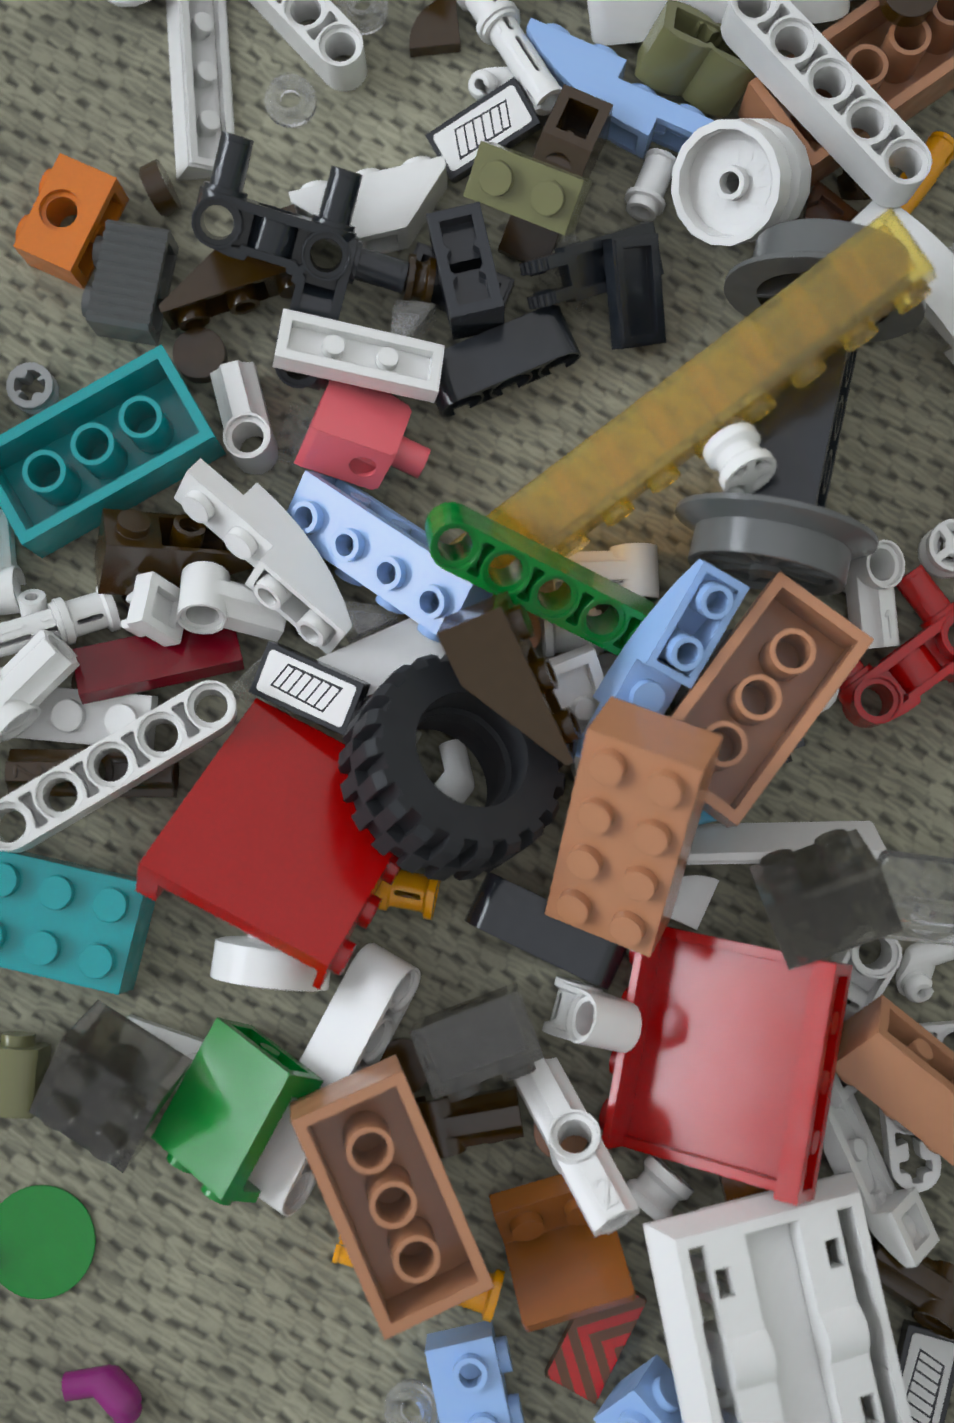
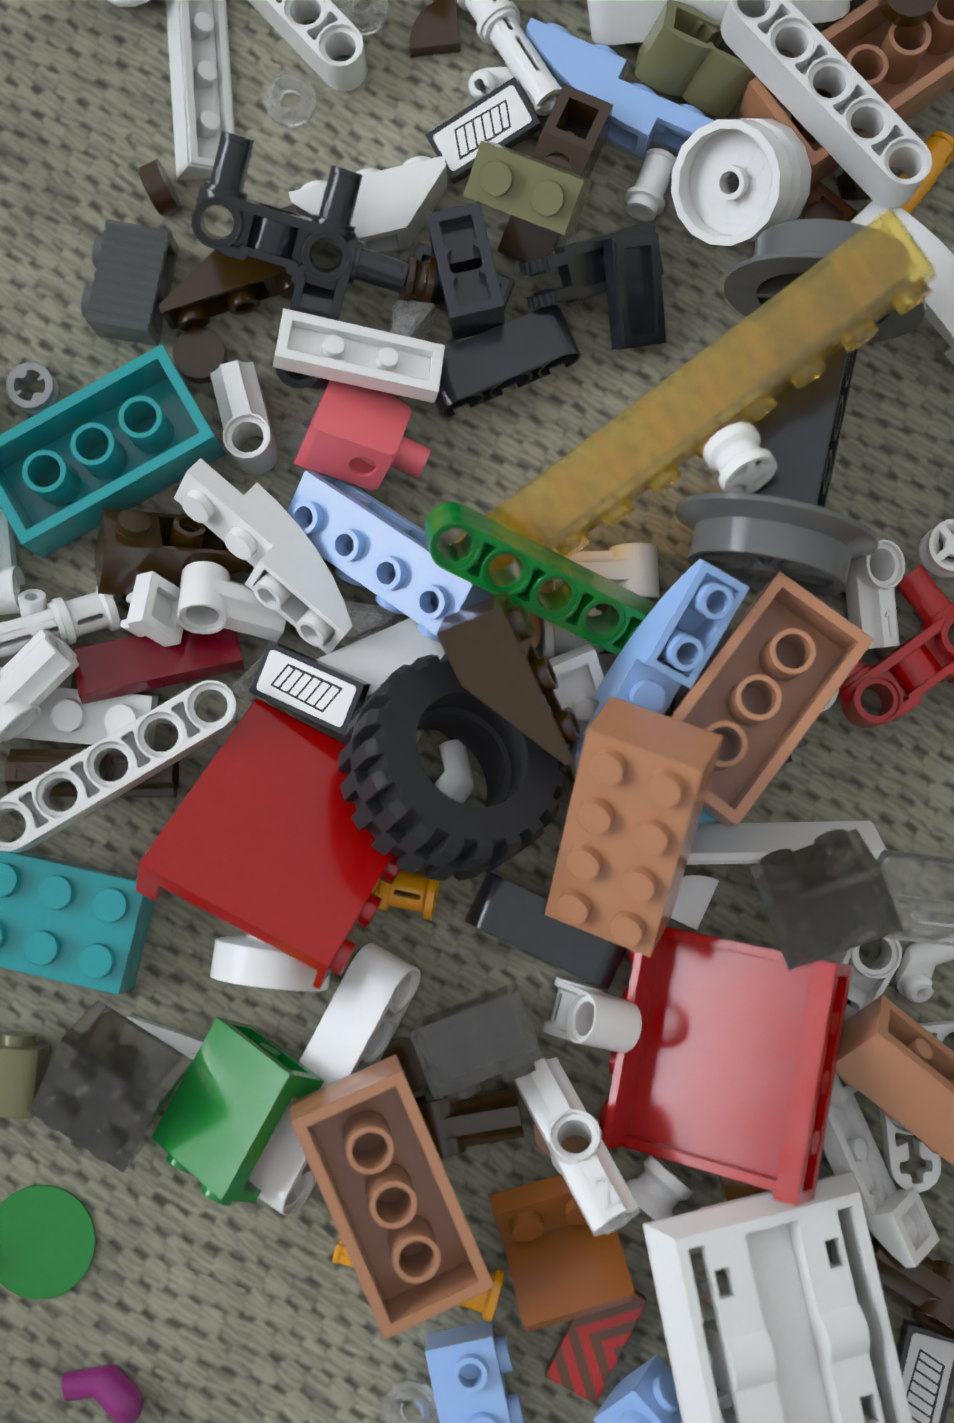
(67, 191): orange brick -> none

